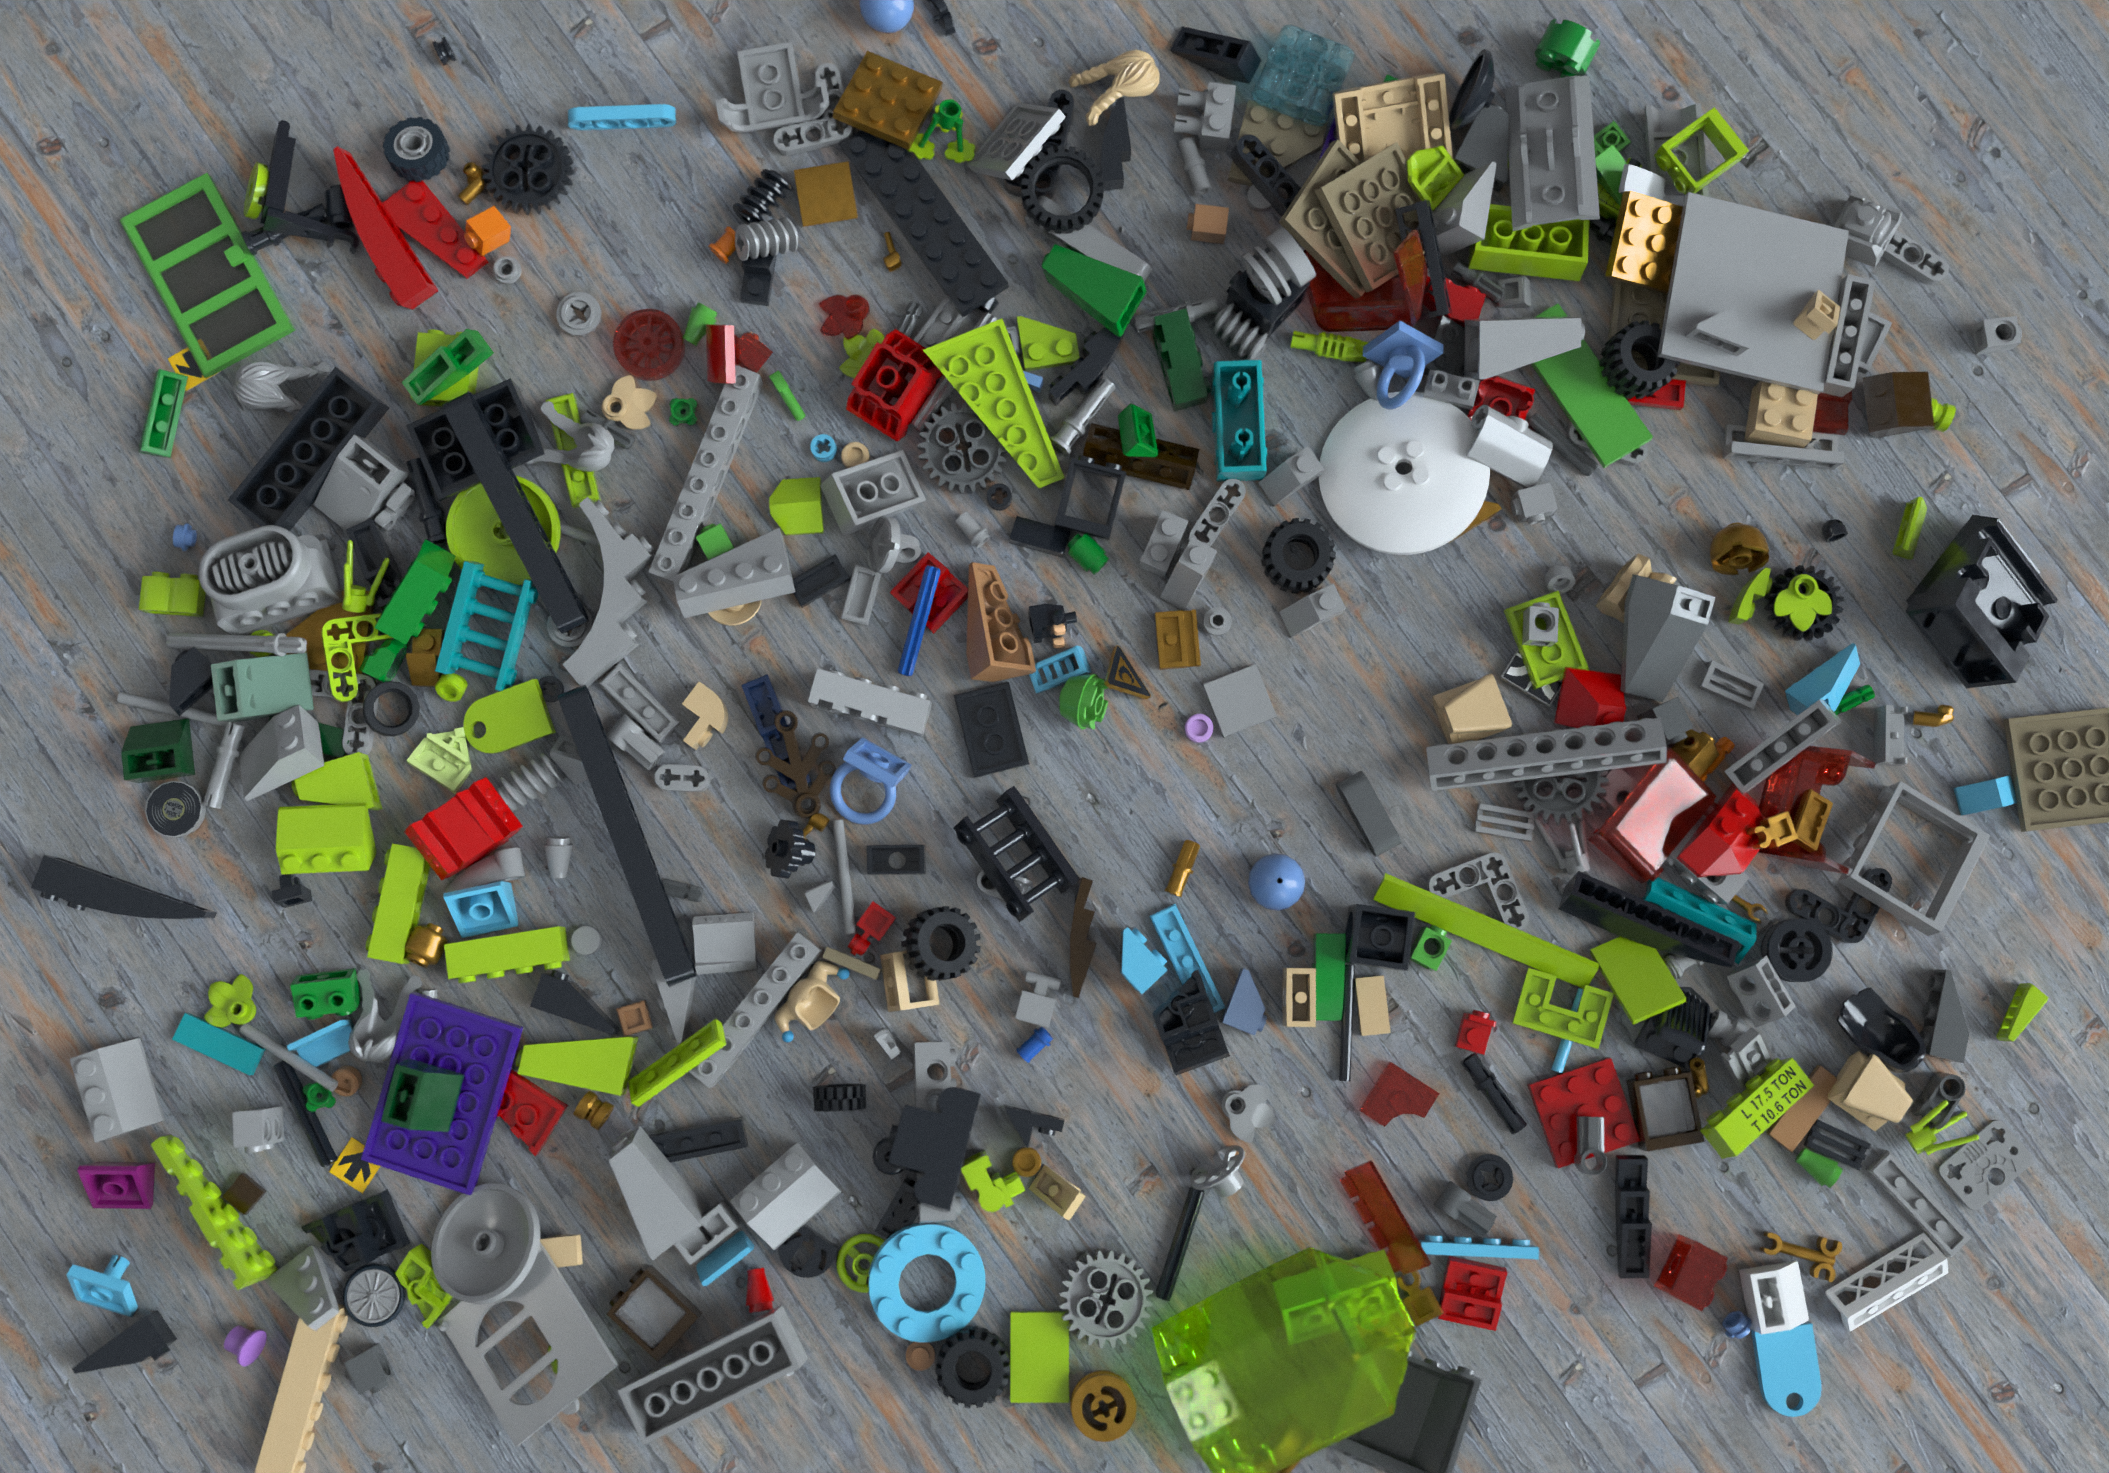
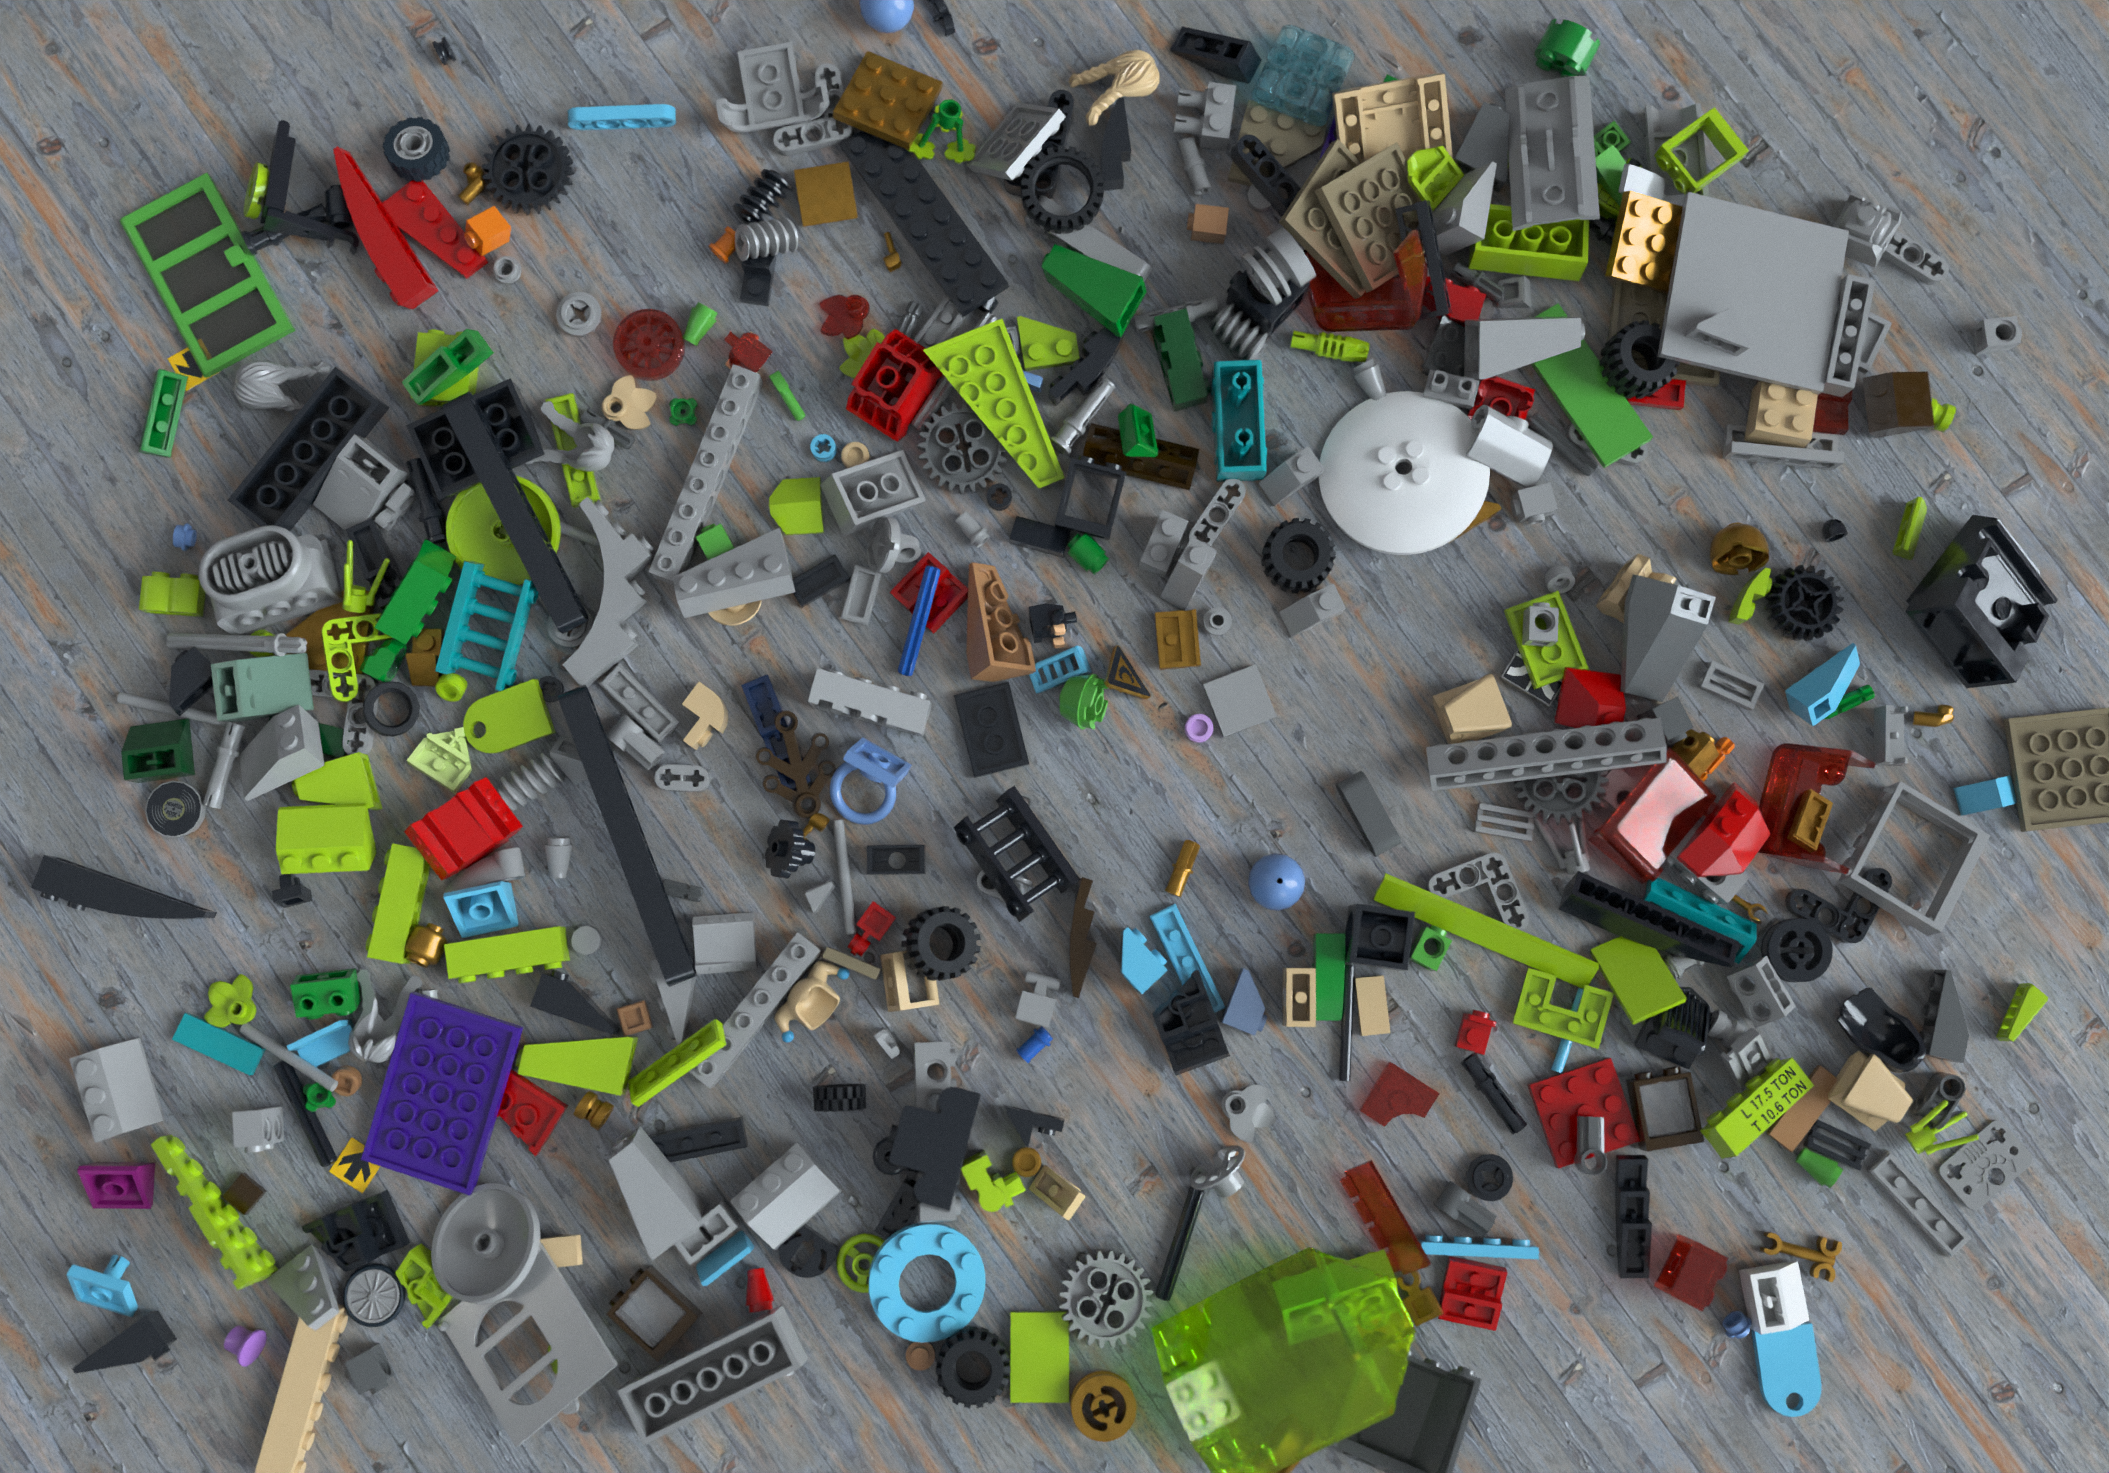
(422, 1096): dark green slope -> none
(720, 353): red slope -> none
(1401, 352): medium blue tile -> none
(1474, 91): black dish -> none
(1699, 1077): pearl gold arm -> none
(1774, 831): pearl gold plate -> none
(1782, 746): light grey brick -> none
(1802, 607): lime plate -> none
(1818, 316): tan slope -> none
(1891, 1291): white fence -> none

